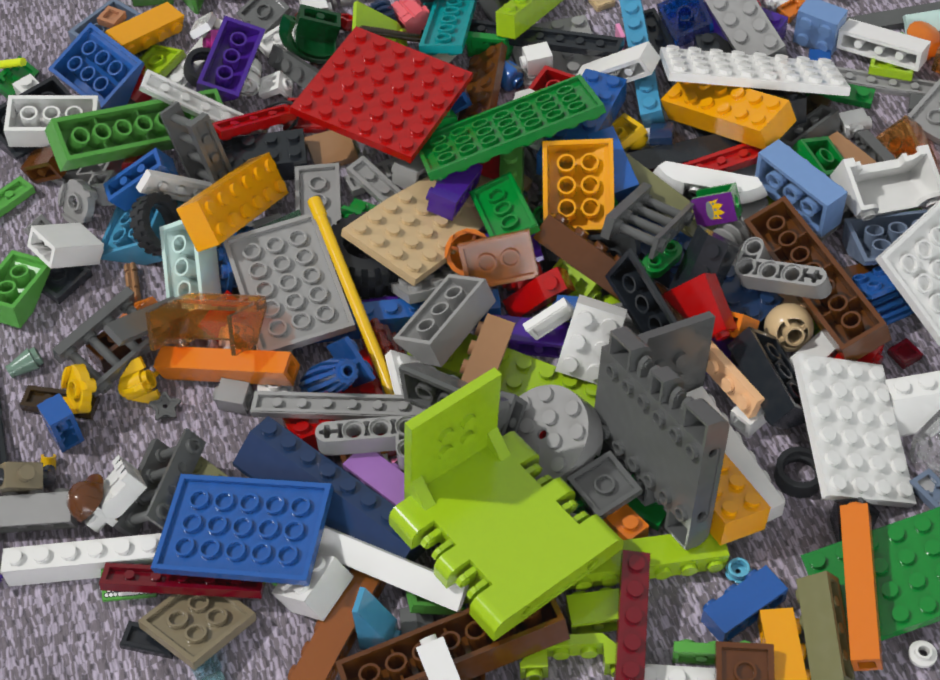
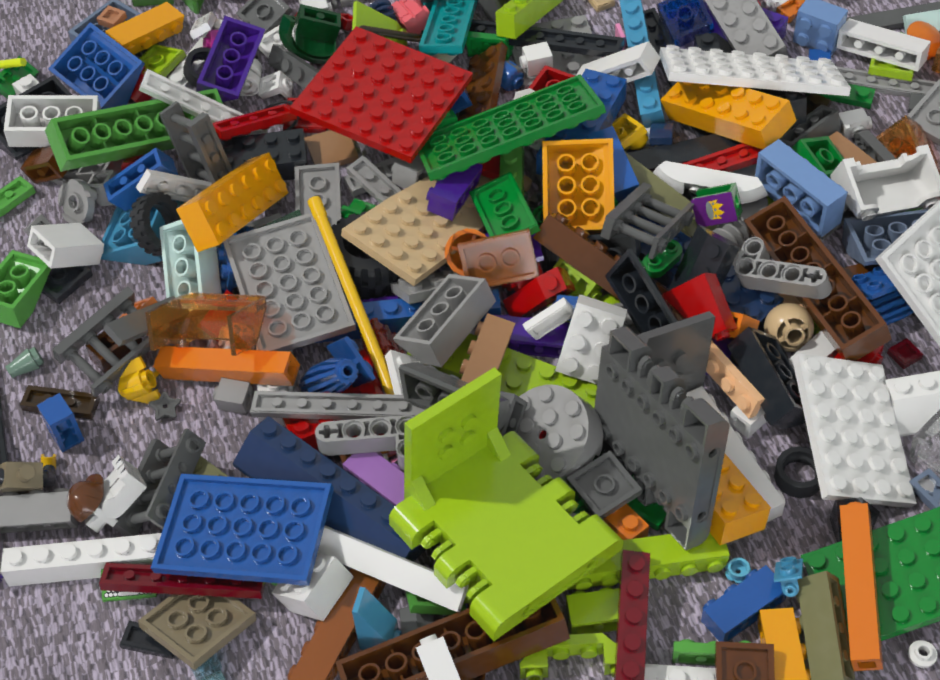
(78, 388): yellow plate -> none
(132, 279): medium nougat axle -> none
(787, 573): none -> dark azure hinge

